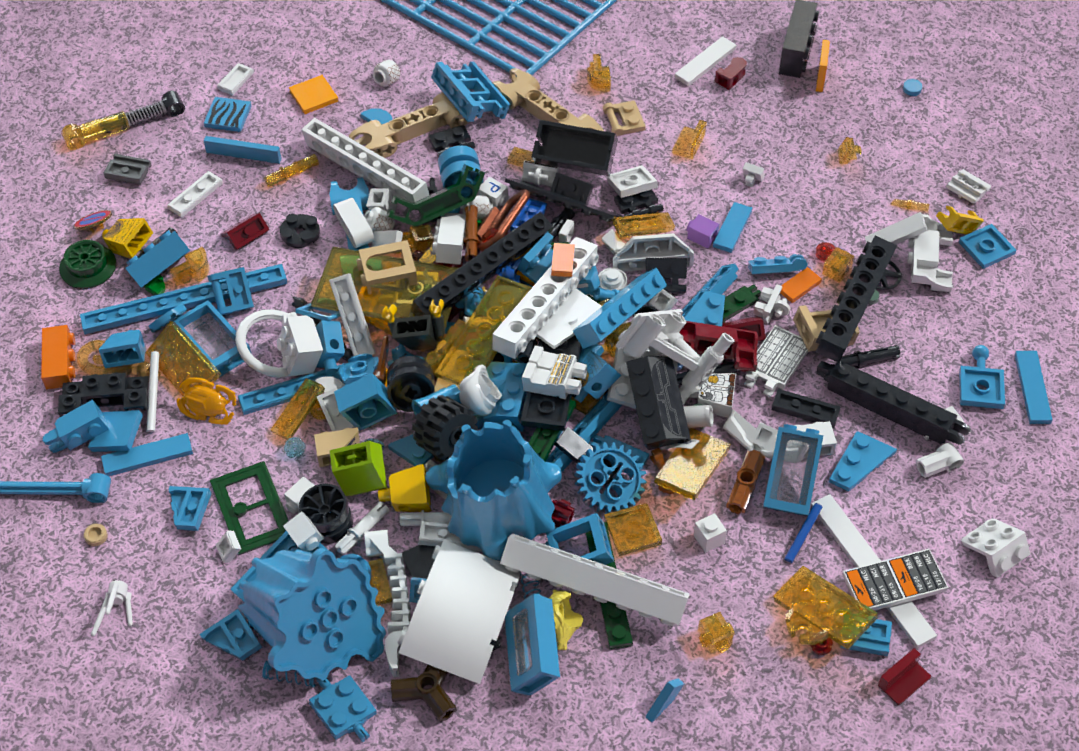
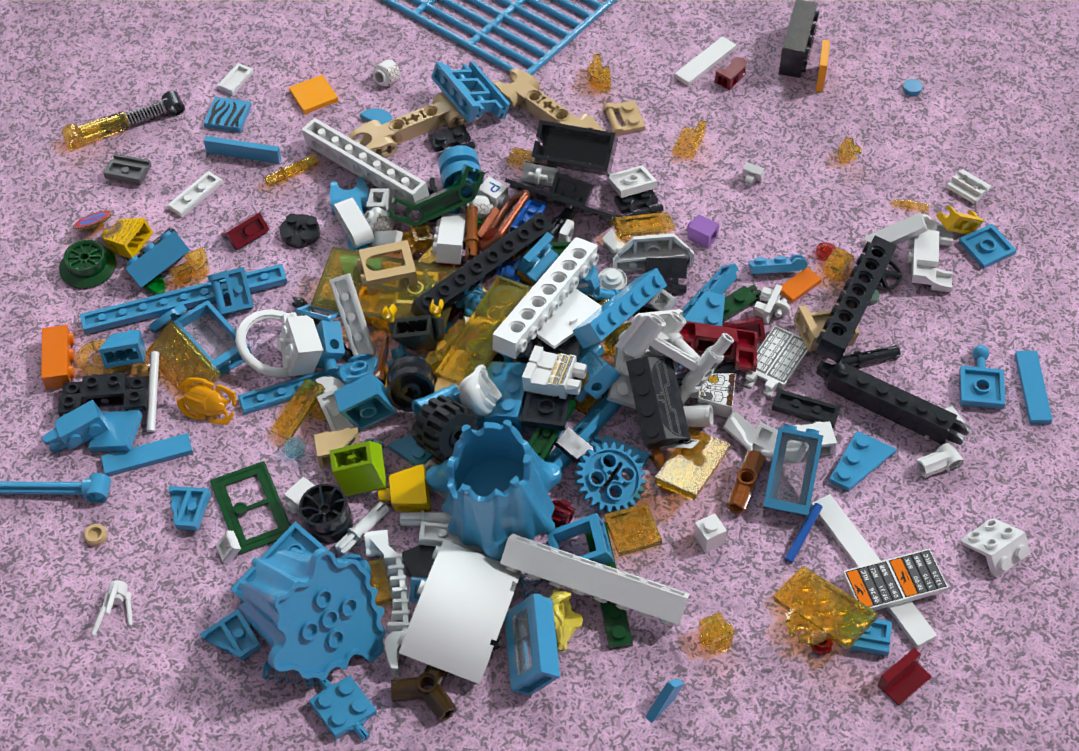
(303, 532): white brick -> none
(562, 260): tile -> none
(732, 227): dark azure tile -> none

